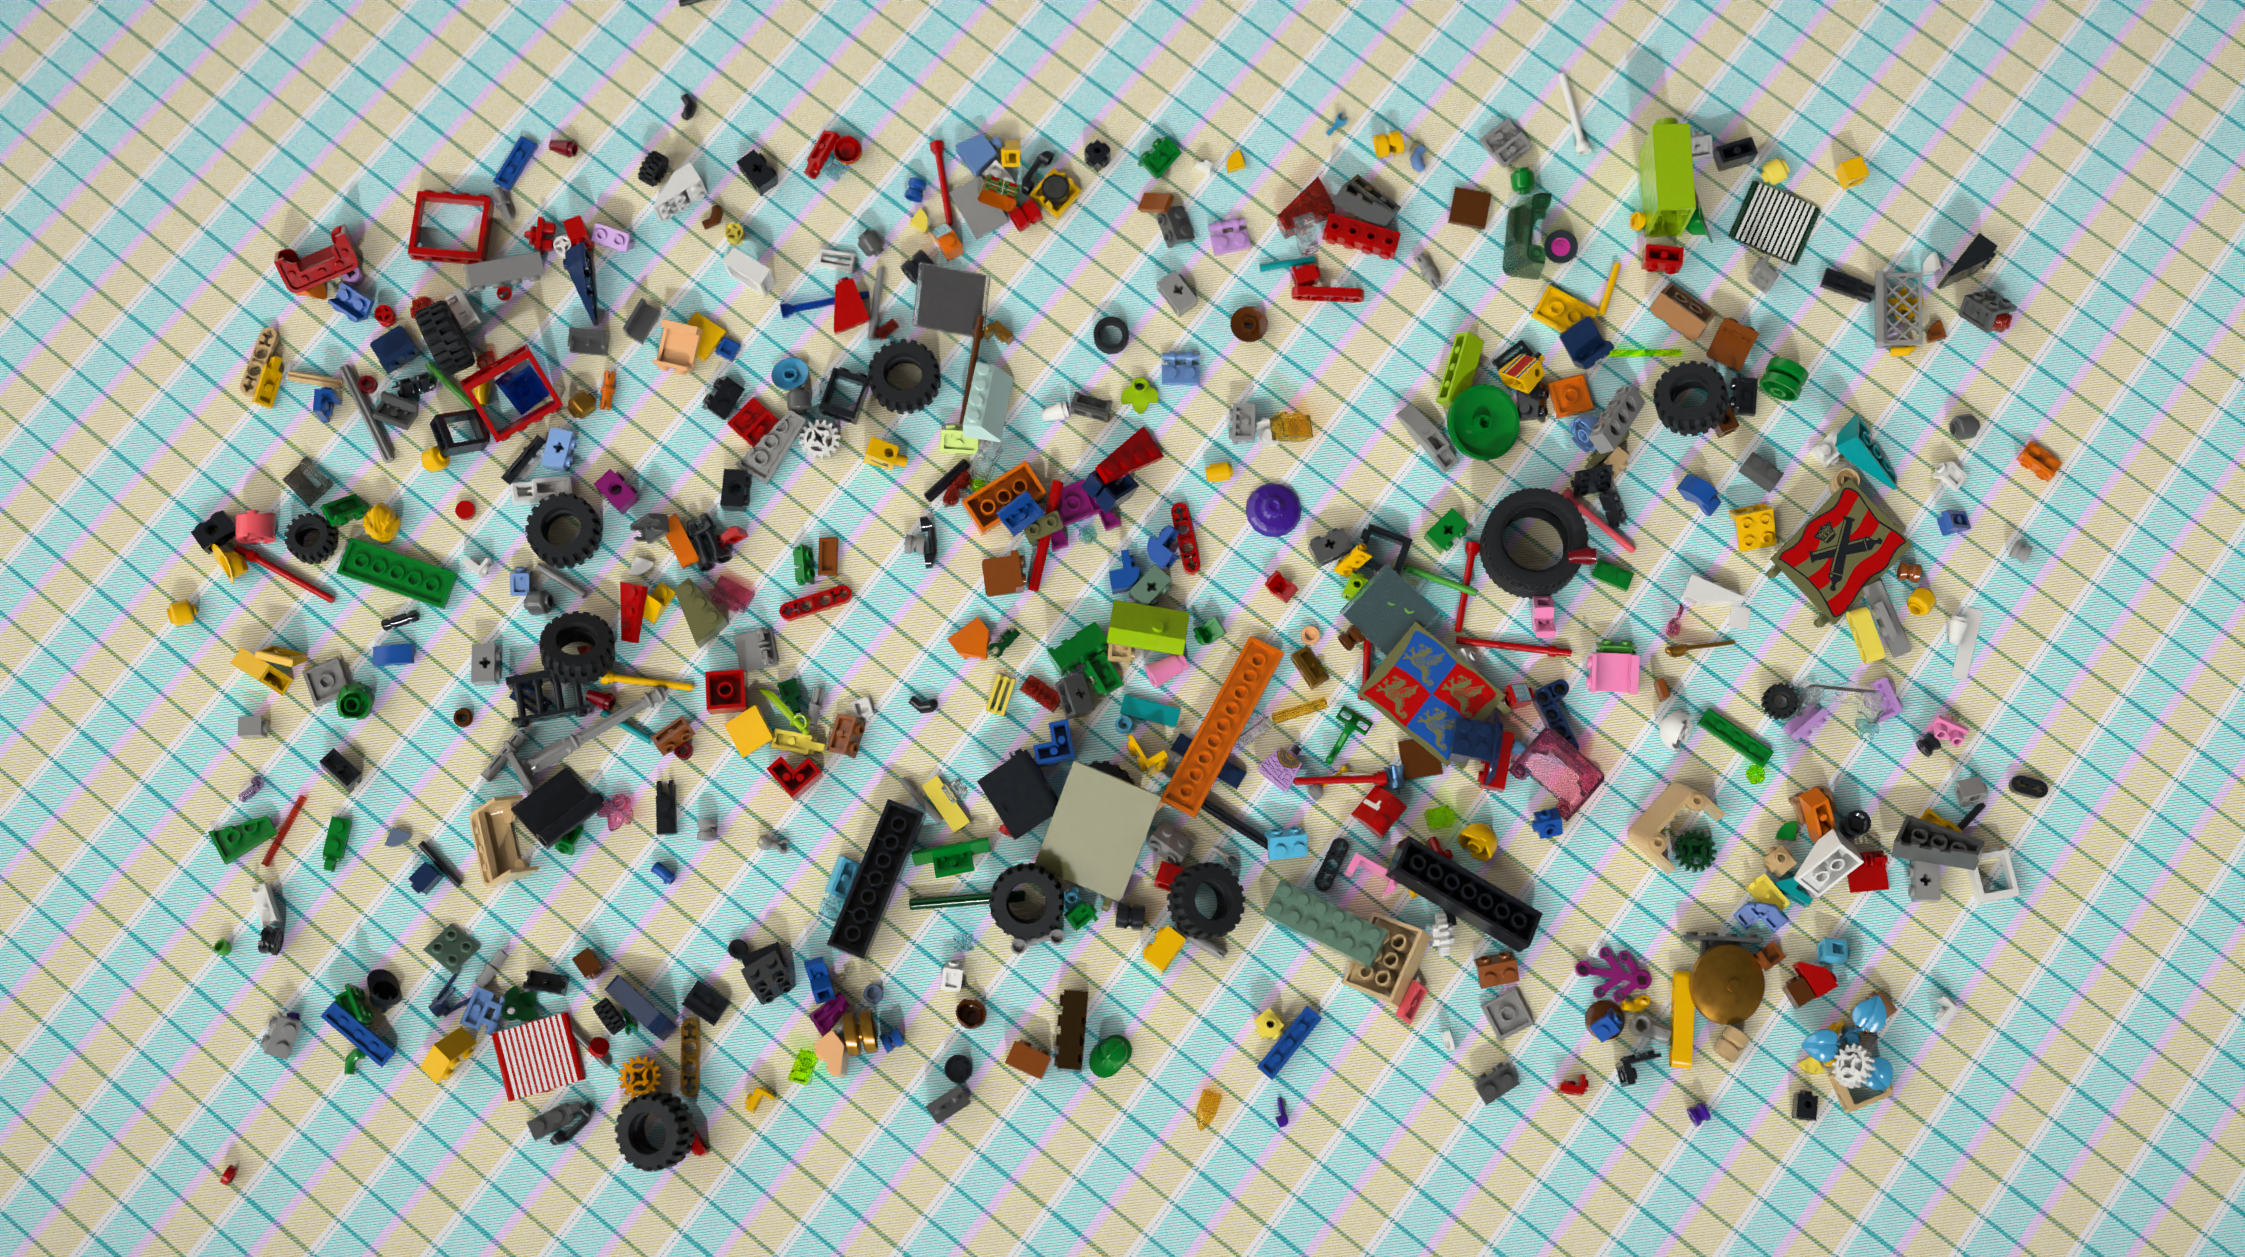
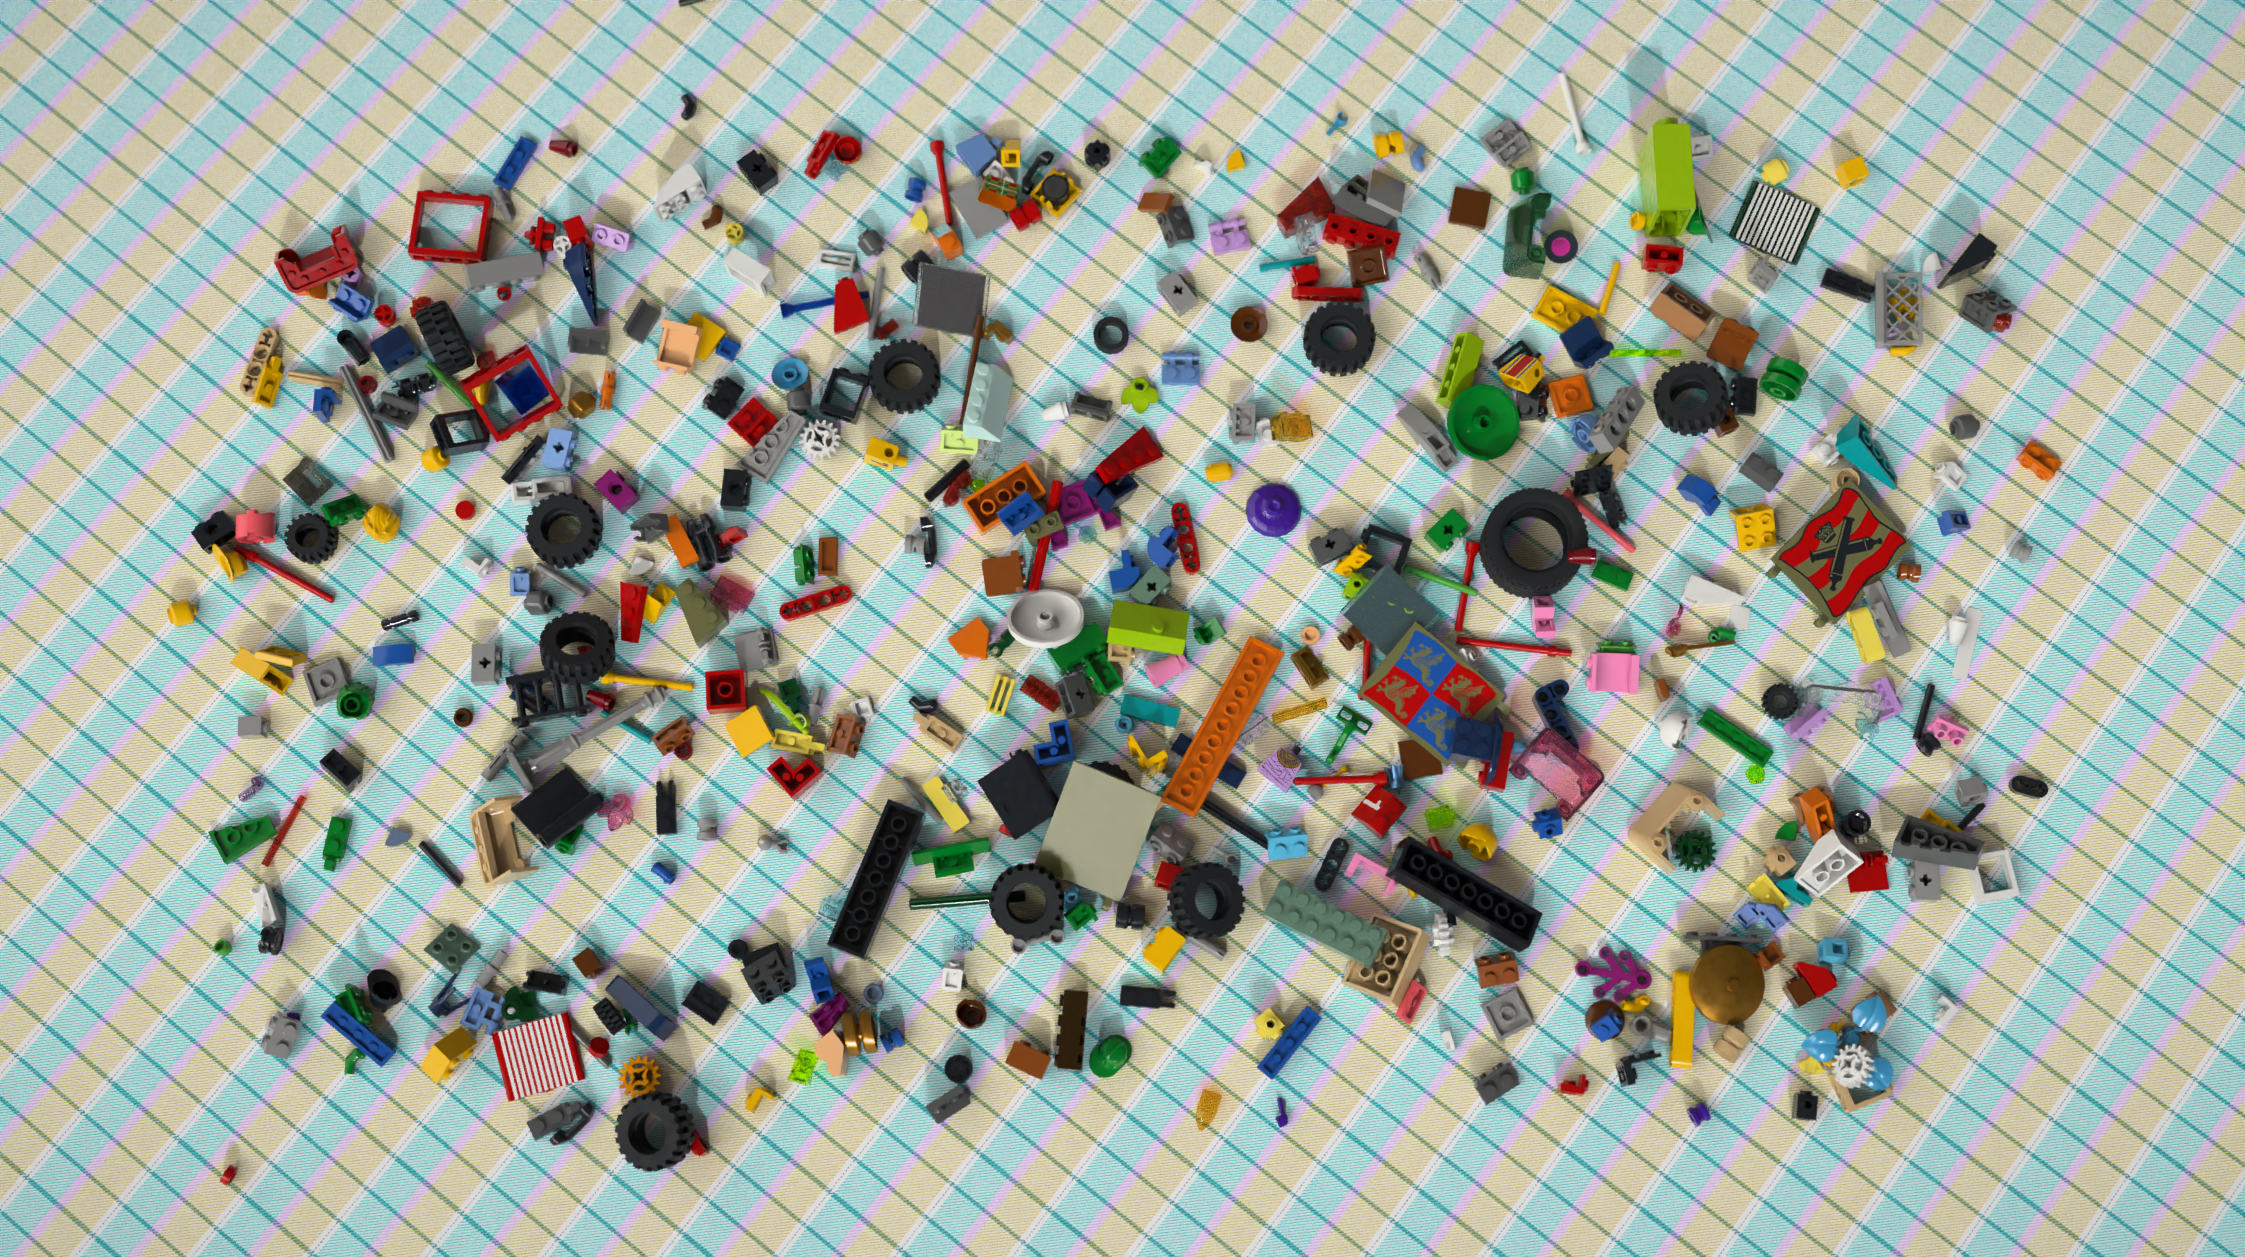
(353, 348): none -> black piece
(397, 573): green plate -> none
(425, 878): dark blue brick -> none
(463, 311): white hinge -> none
(653, 168): black tyre -> none
(690, 1057): pearl gold beam -> none
(842, 877): medium azure slope -> none
(939, 731): none -> tan hinge
(1045, 618): none -> white dish
(1145, 997): none -> black hinge
(1280, 587): red bracket -> none
(1343, 316): none -> black tyre
(1368, 266): none -> reddish brown tile
(1385, 193): none -> light grey tile
(1518, 695): slope -> none
(1721, 632): none -> green arm
(1735, 154): black brick -> none
(1921, 601): yellow head -> none
(1923, 712): none -> black bar
(1936, 332): dark orange tile -> none

